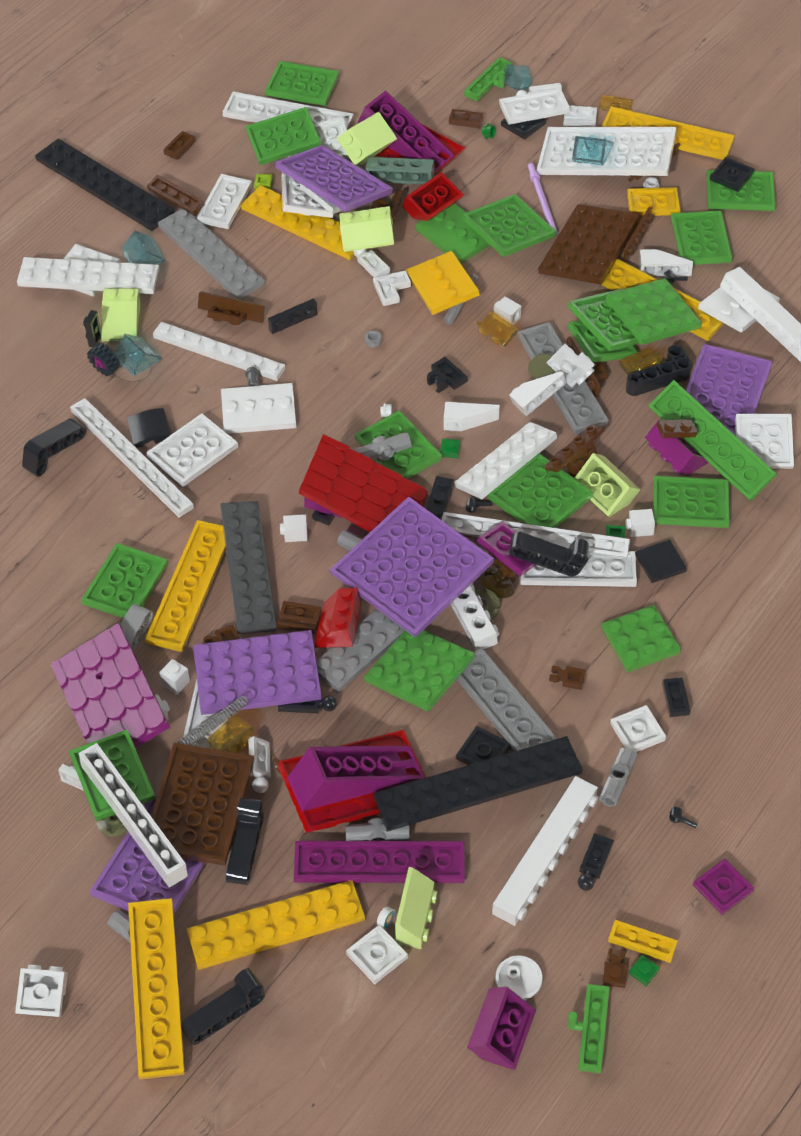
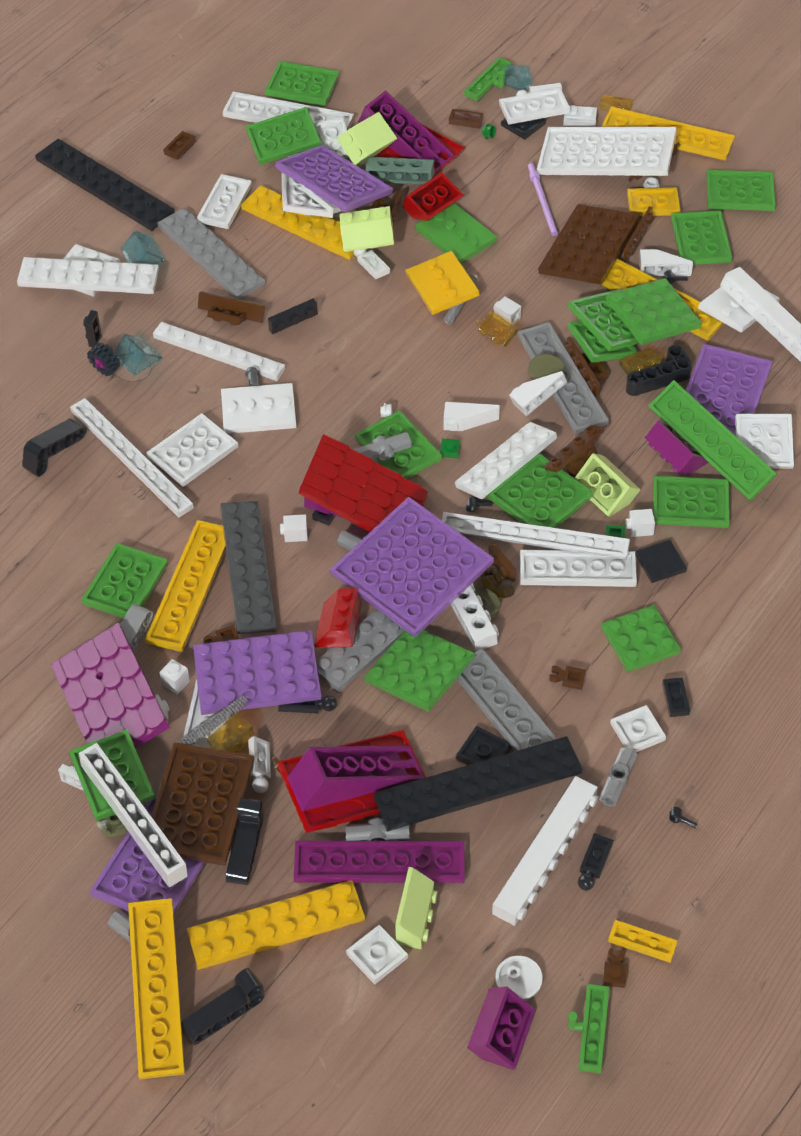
(41, 991): white plate -> none
(120, 313): yellowish green slope -> none
(149, 426): black slope -> none
(175, 195): reddish brown plate -> none
(264, 180): lime tile -> none
(299, 617): reddish brown plate -> none
(373, 339): light grey tile -> none
(386, 917): white tile -> none
(388, 284): white plate -> none
(440, 496): black plate -> none
(445, 374): black plate -> none
(498, 543): magenta plate -> none
(509, 225): bright green plate -> none
(550, 555): black beam -> none
(574, 367): white plate -> none
(591, 150): clear light blue slope -> none
(644, 970): green plate -> none
(676, 428): reddish brown plate -> none
(723, 886): magenta plate -> none
(732, 174): black tile -> none

